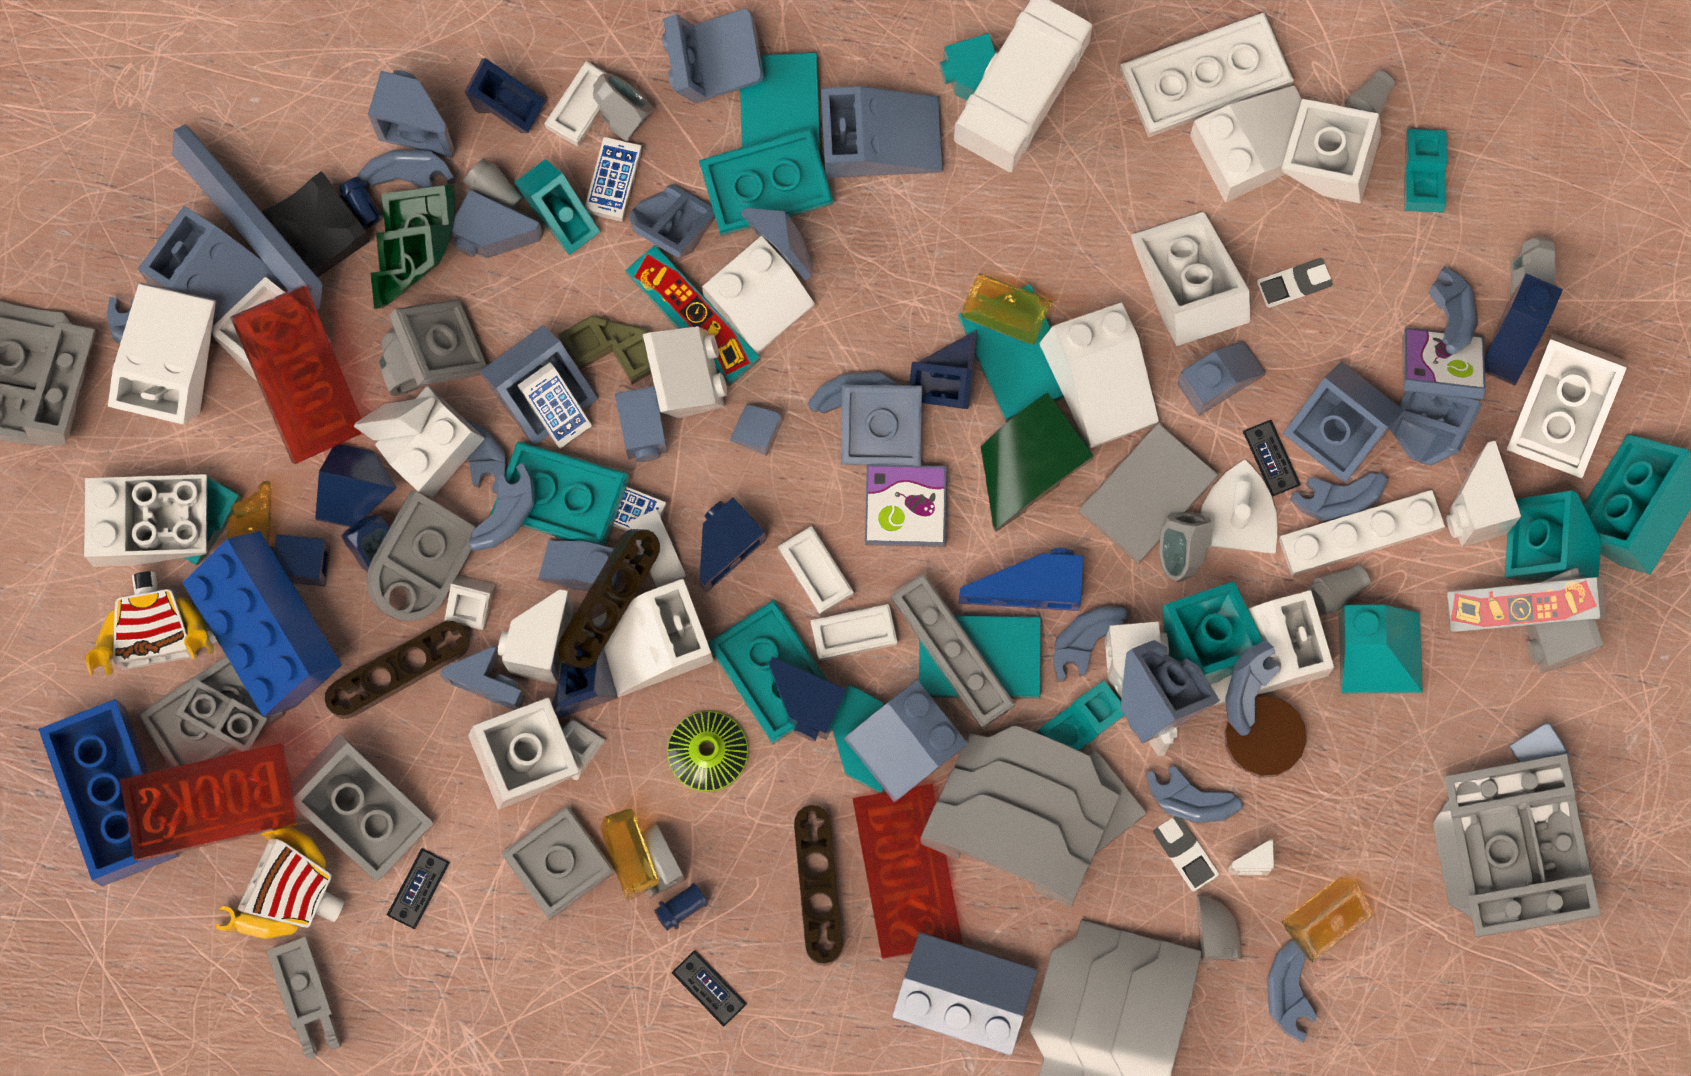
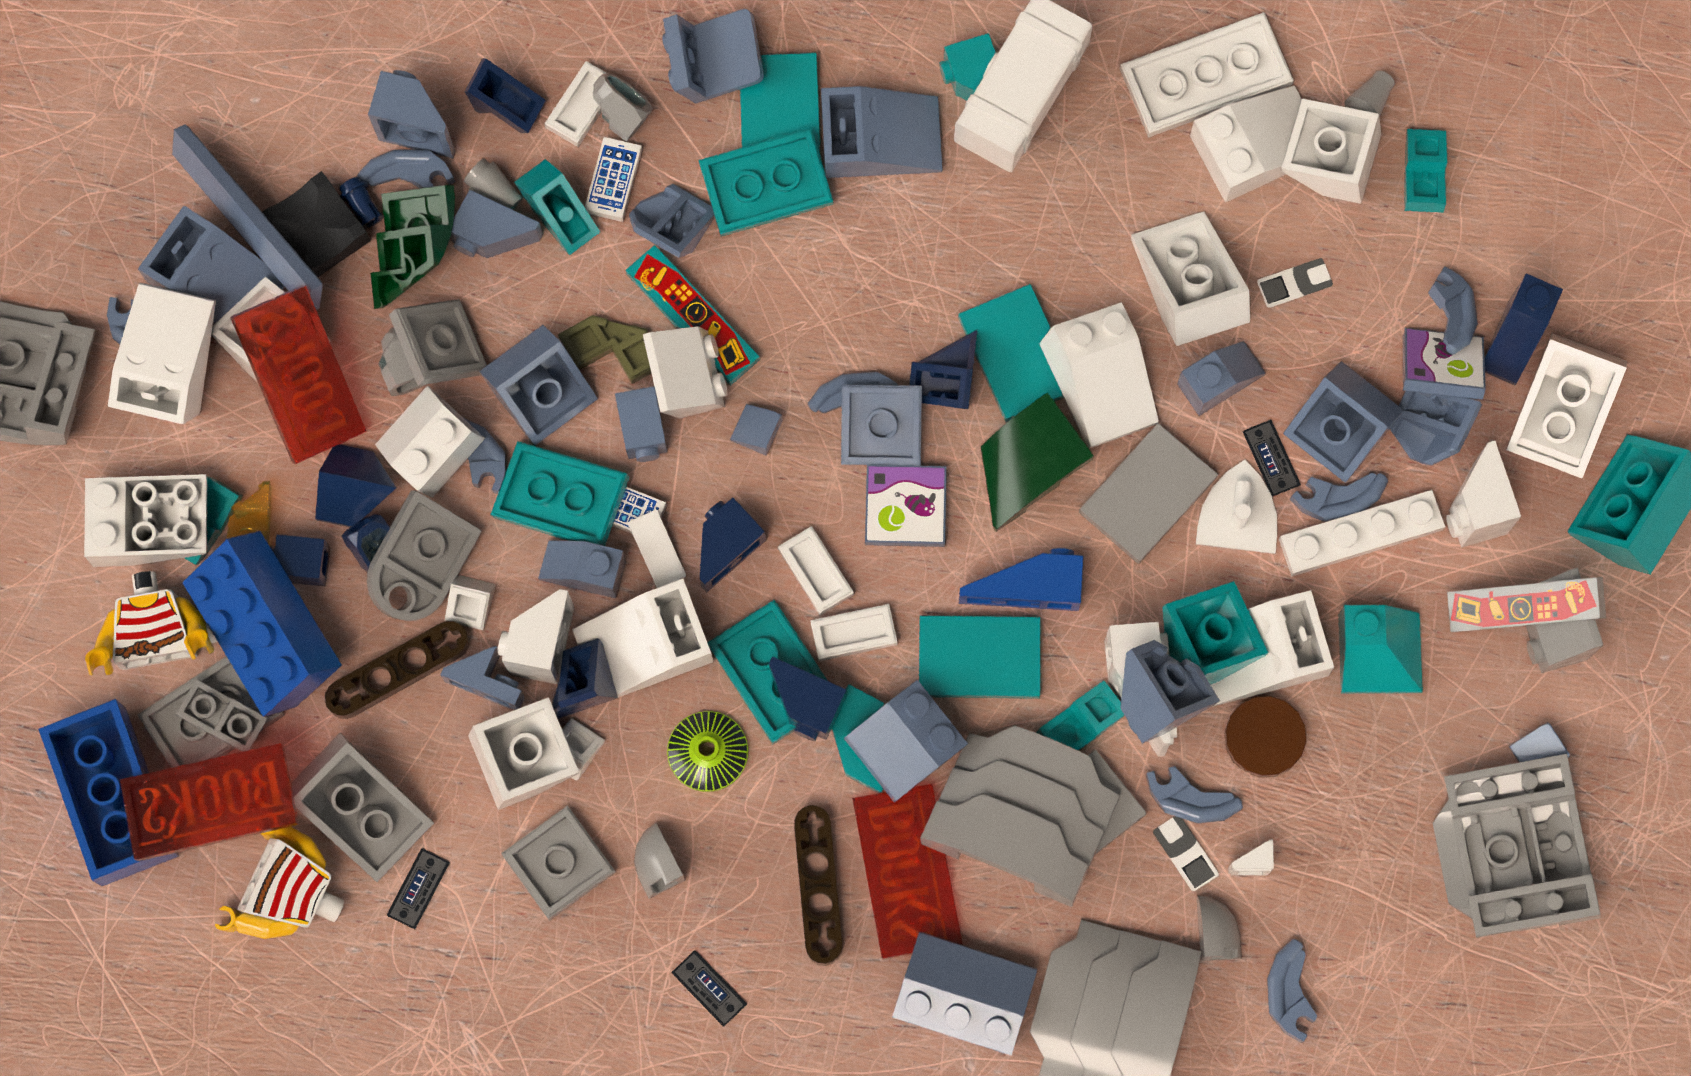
(303, 993): light grey hinge -> none
(396, 419): white slope -> none
(511, 510): sand blue piece -> none
(554, 405): tile -> none
(604, 593): dark brown beam -> none
(628, 853): clear yellow slope -> none
(680, 907): dark blue pin -> none
(758, 295): white slope -> none
(783, 236): sand blue slope -> none
(952, 651): light grey tile -> none
(1006, 309): clear yellow slope -> none
(1079, 638): sand blue piece -> none
(1184, 544): light grey rock -> none
(1246, 680): sand blue piece -> none
(1328, 917): clear yellow slope -> none
(1337, 589): light grey cone -> none
(1535, 259): light grey rock -> none
(1552, 539): teal slope -> none

